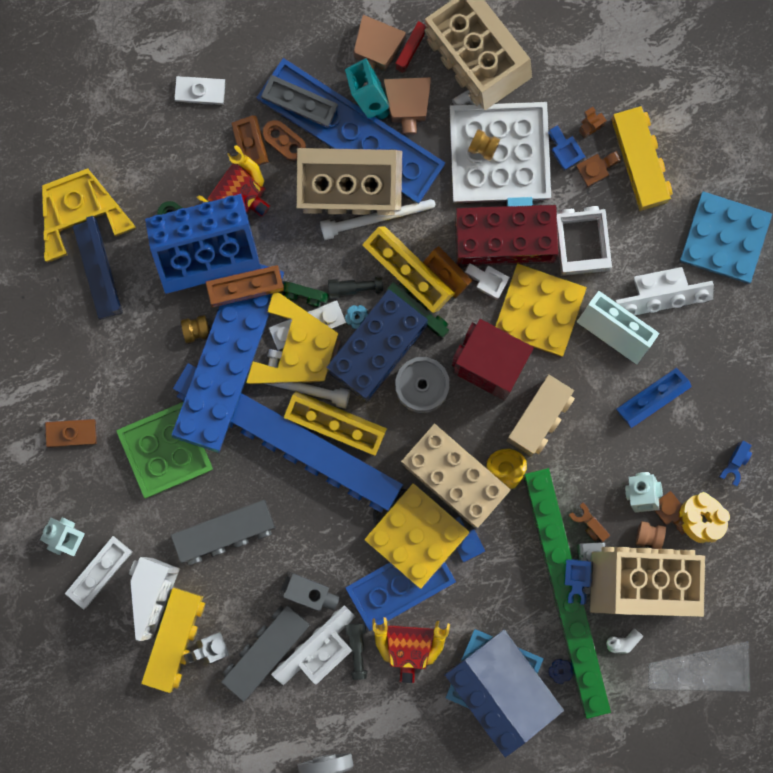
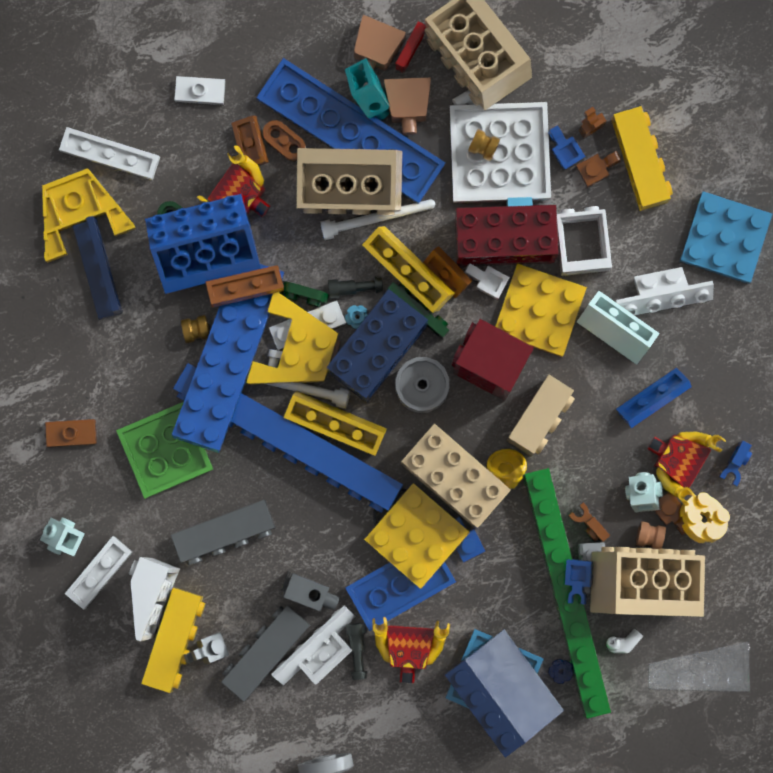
(109, 153): none -> white plate
(299, 101): dark grey plate -> none
(682, 460): none -> torso

